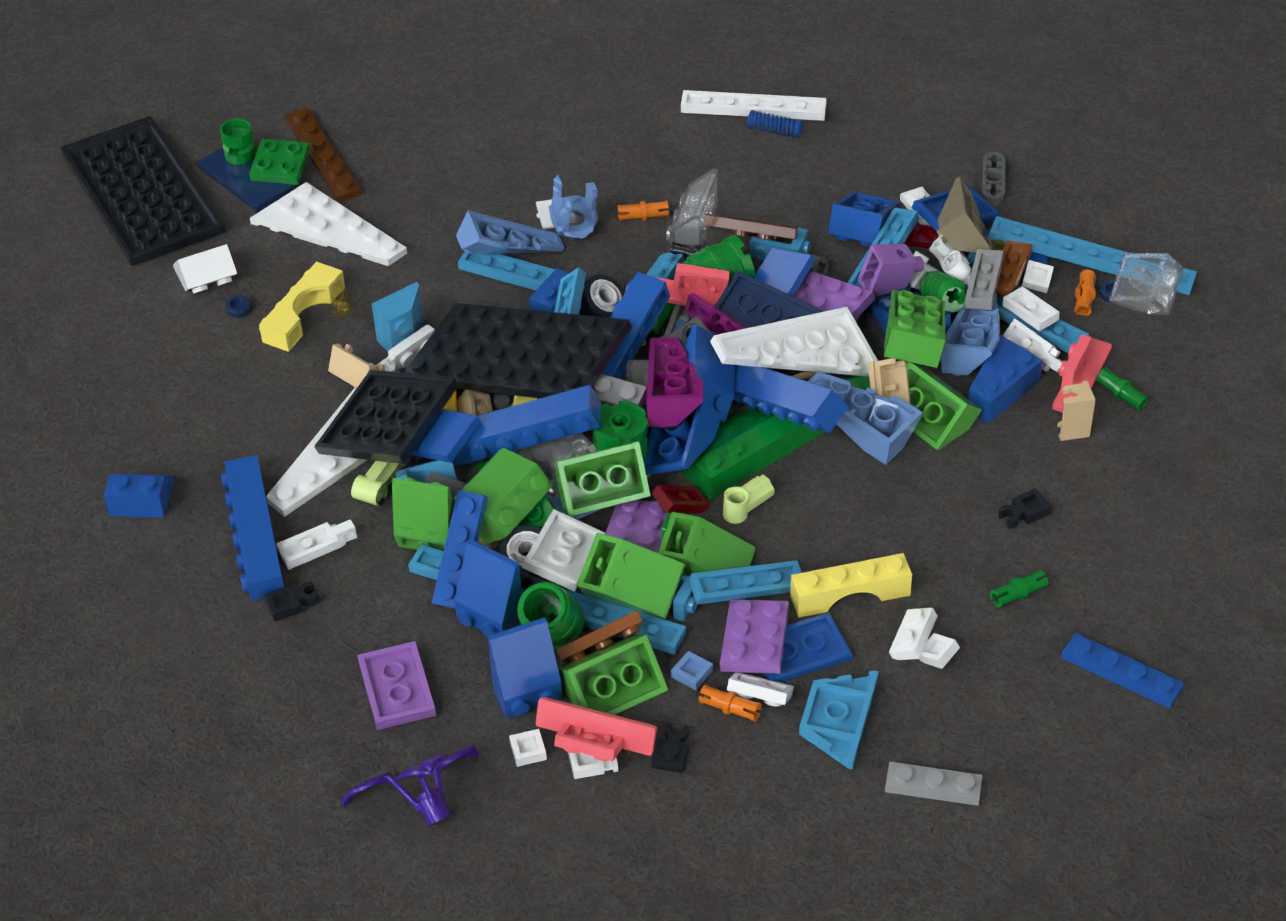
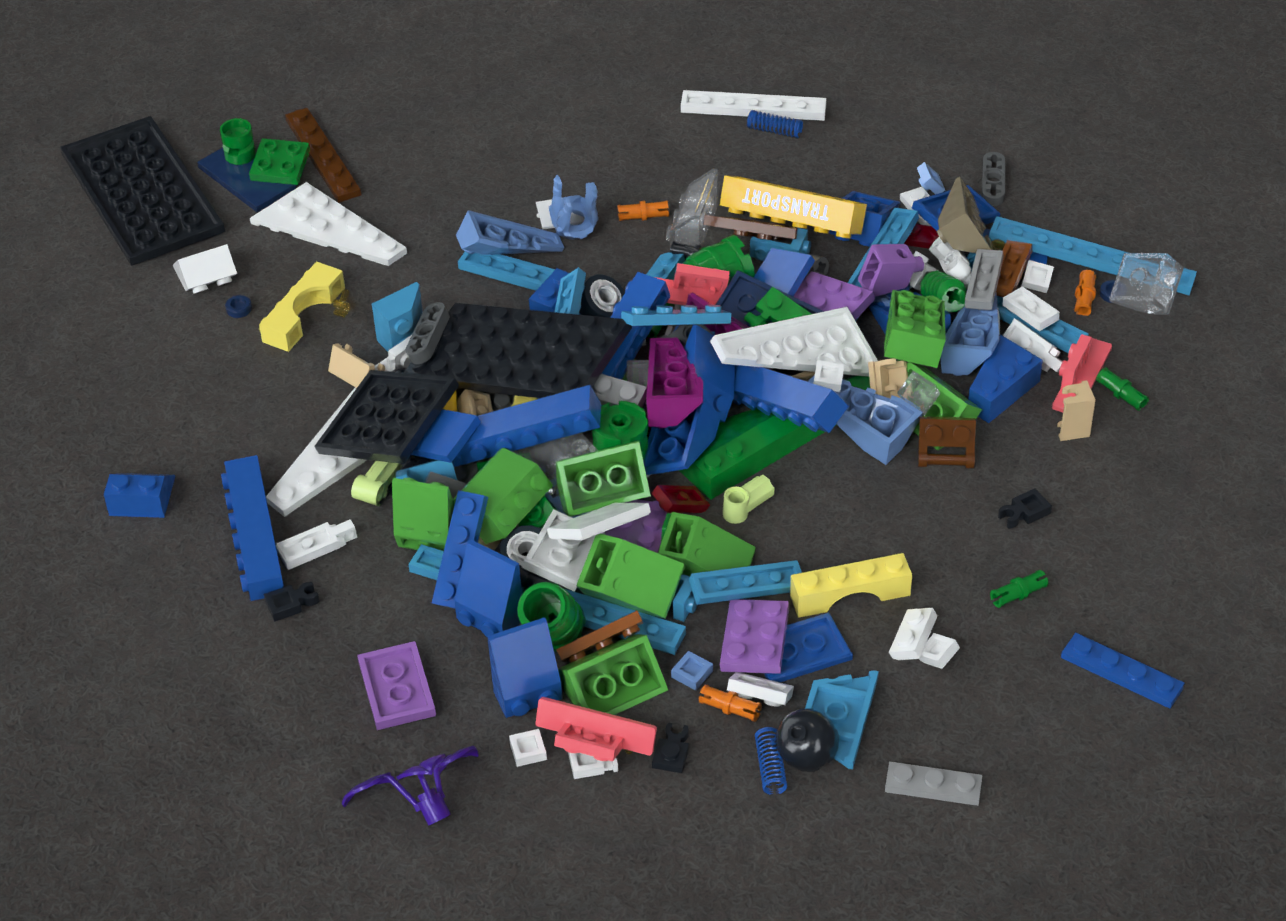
(422, 346): none -> dark grey beam
(598, 521): none -> white tile
(667, 316): none -> dark azure plate
(760, 742): none -> blue piece
(775, 308): none -> green plate
(793, 205): none -> yellow brick
(807, 740): none -> black cylinder
(829, 375): none -> white plate
(919, 392): none -> clear brick
(930, 179): none -> light blue plate
(946, 433): none -> reddish brown plate

